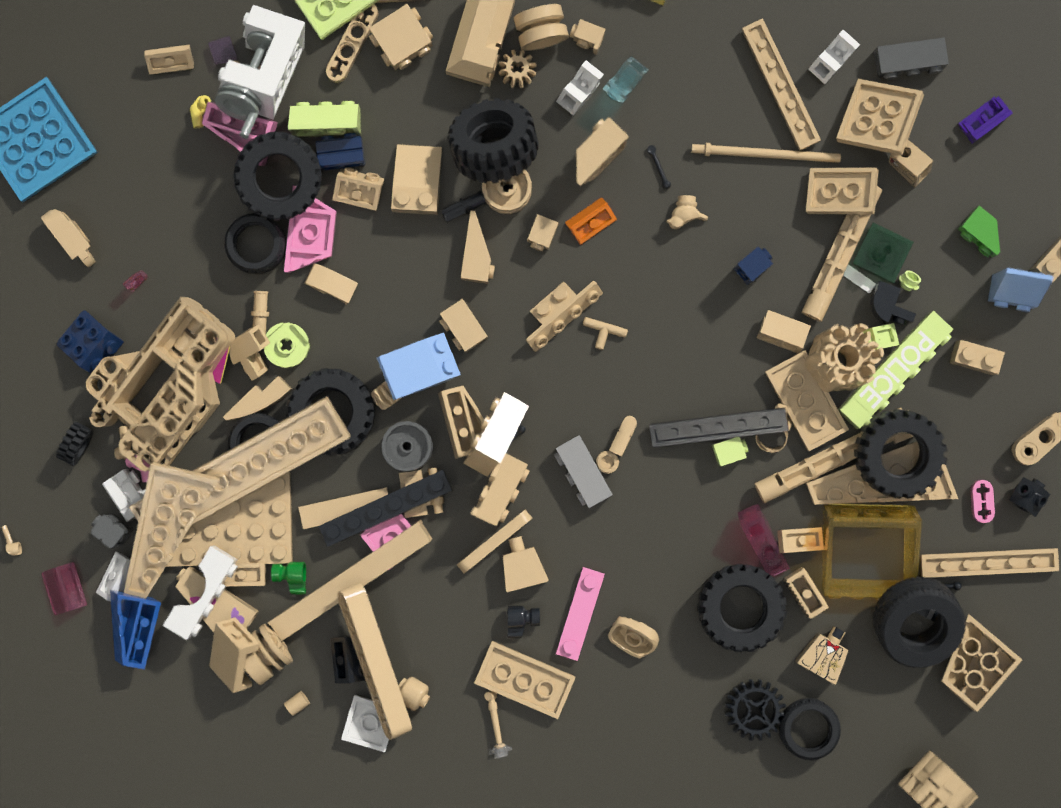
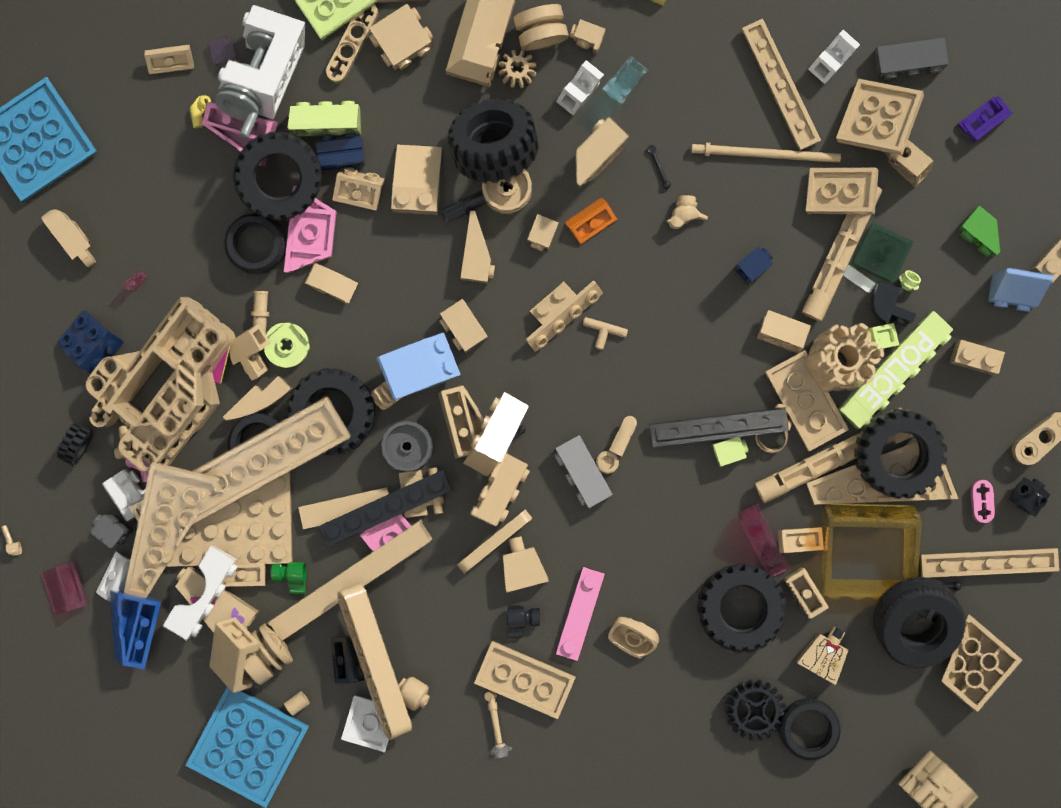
(247, 746): none -> dark azure plate

